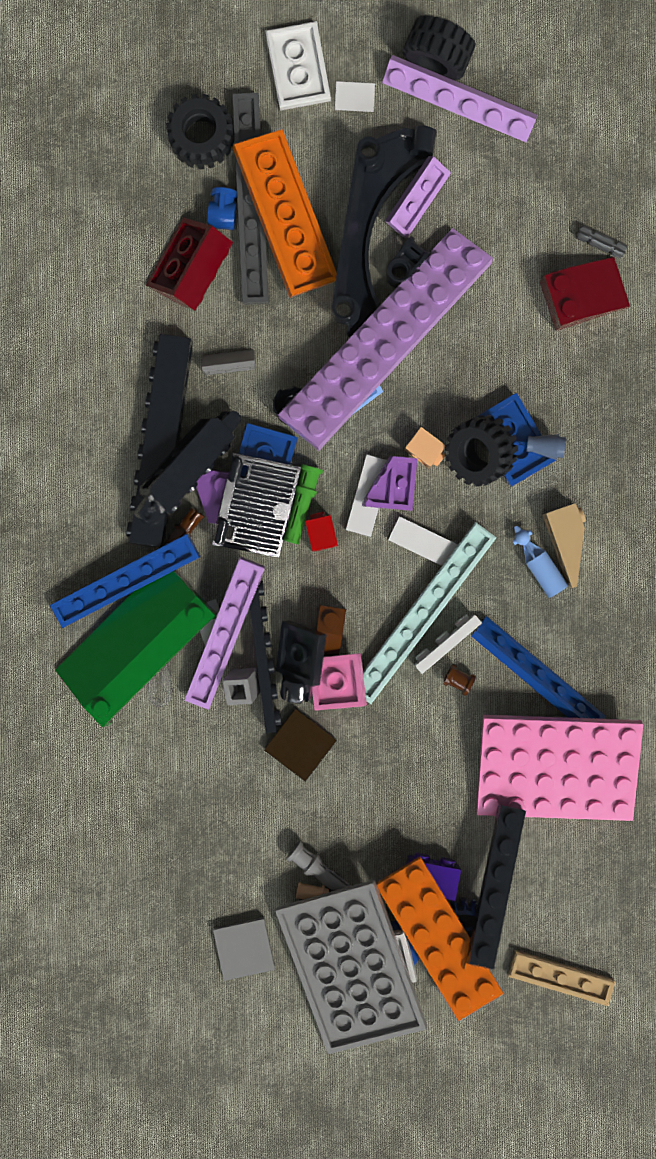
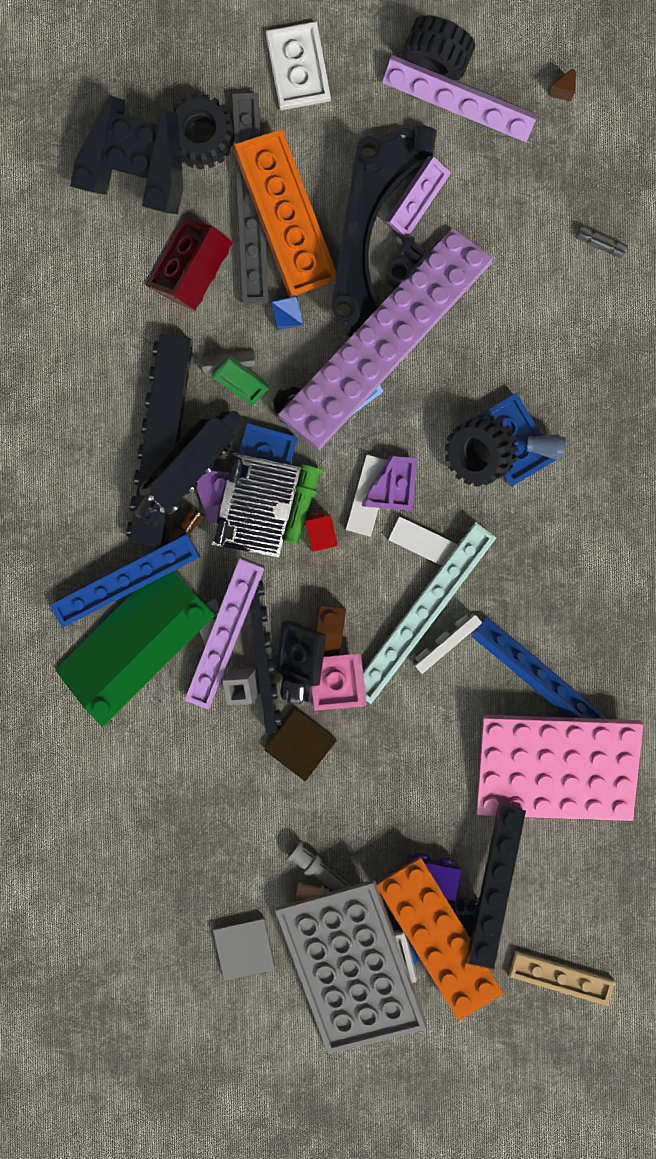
(135, 149): none -> black wedge
(222, 208): blue piece -> none
(240, 380): none -> green tile
(287, 313): none -> blue slope
(355, 96): white sticker -> none
(426, 448): light nougat brick -> none
(459, 680): reddish brown bush -> none
(540, 564): light blue wheel -> none
(564, 87): none -> reddish brown slope
(567, 534): tan slope -> none
(584, 293): dark red slope -> none

